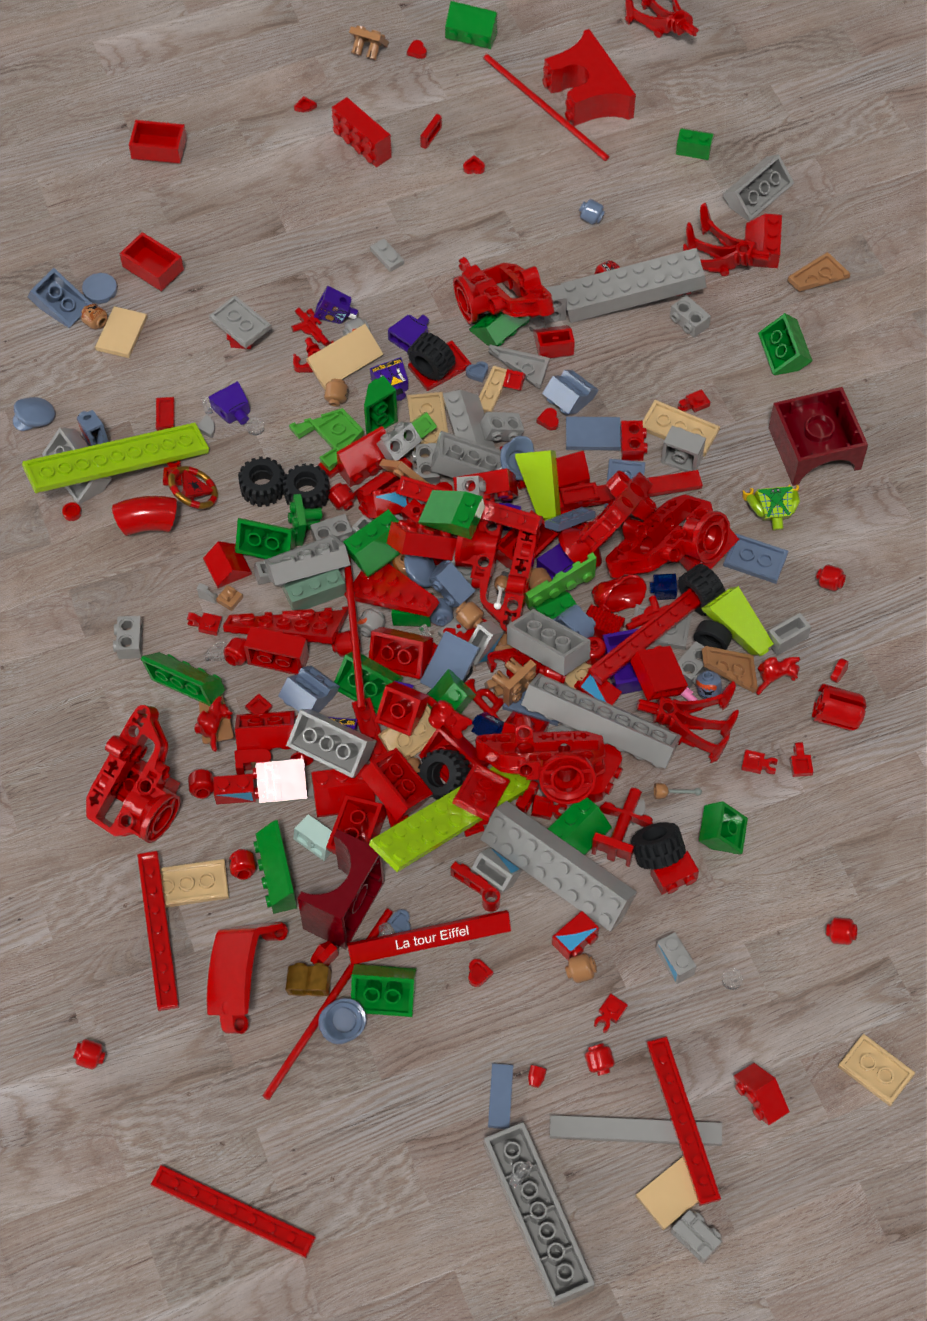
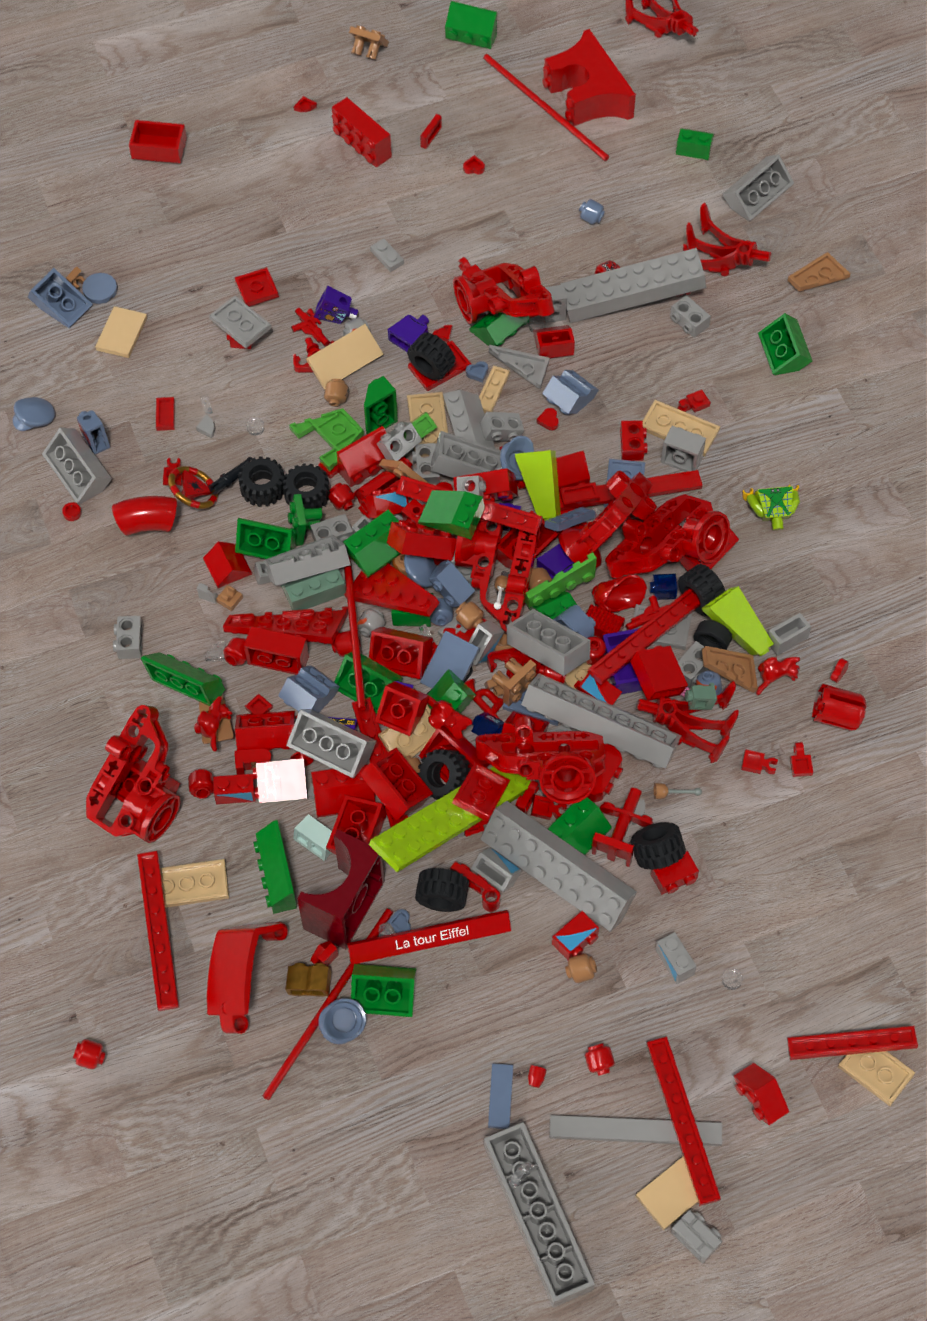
(73, 277): none -> medium nougat tile
(94, 316): medium nougat head -> none
(114, 457): lime plate -> none
(151, 261): red piece -> none
(207, 623): red plate -> none
(227, 479): none -> black pin
(231, 404): dark purple torso -> none
(233, 1211): red tile -> none
(242, 864): red head -> none
(256, 287): none -> red plate
(394, 373): dark purple torso -> none
(417, 50): red tile -> none
(442, 890): none -> black tyre
(444, 332): none -> red tile
(478, 973): red tile -> none
(514, 380): red tile -> none
(593, 433): sand blue tile -> none
(611, 1011): red plate -> none
(701, 697): none -> sand green brick
(723, 828): green slope -> none
(756, 559): sand blue tile -> none
(767, 234): red slope -> none
(816, 431): dark red piece -> none
(831, 577): red head -> none
(842, 931): red head -> none
(852, 1042): none -> red tile

